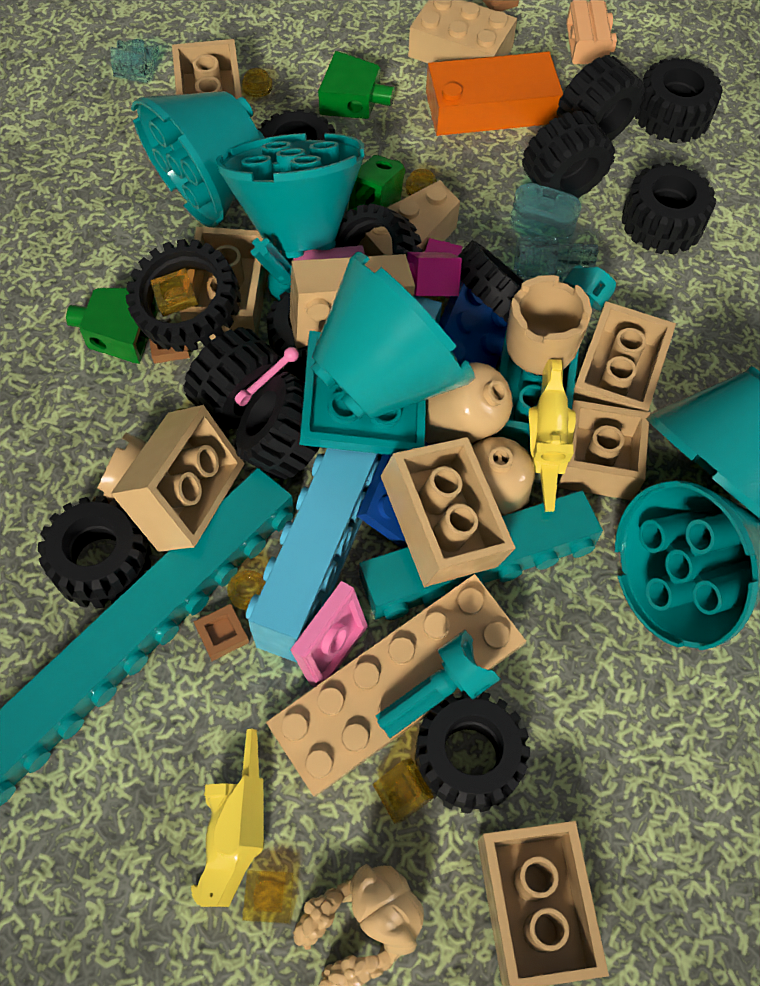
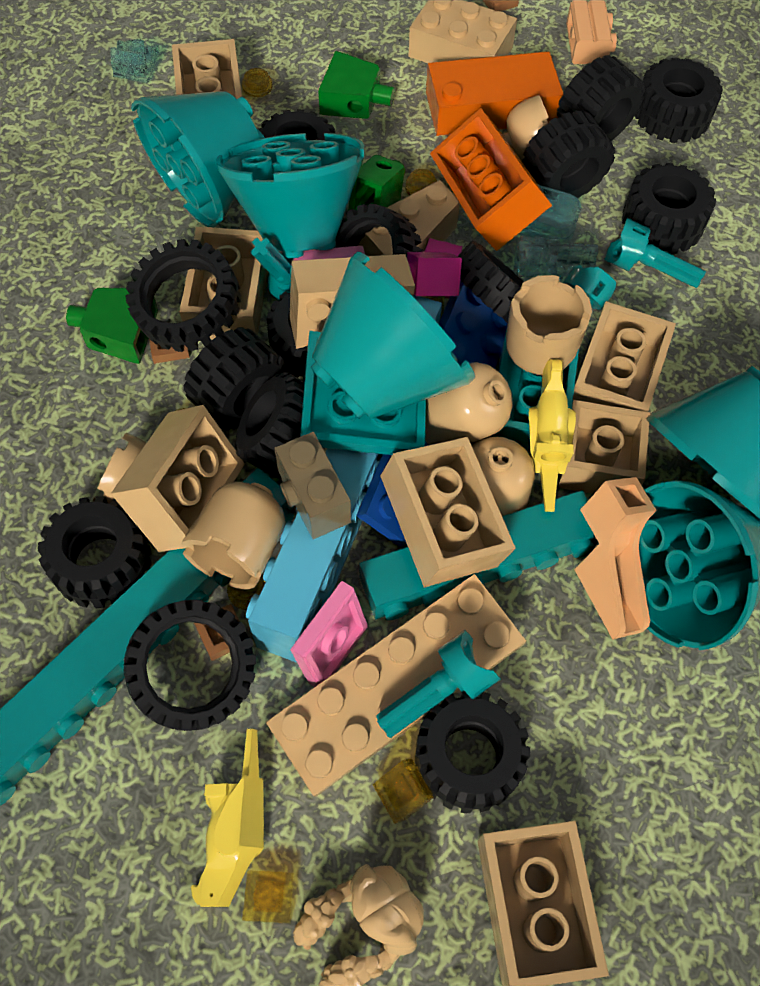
(174, 292): clear yellow plate -> none
(236, 533): none -> tan cylinder
(240, 677): none -> black tyre
(290, 355): bright pink hinge -> none
(312, 485): none -> dark tan brick
(489, 180): none -> orange brick
(524, 123): none -> tan cylinder
(613, 568): none -> light nougat arch
(634, 247): none -> teal piece

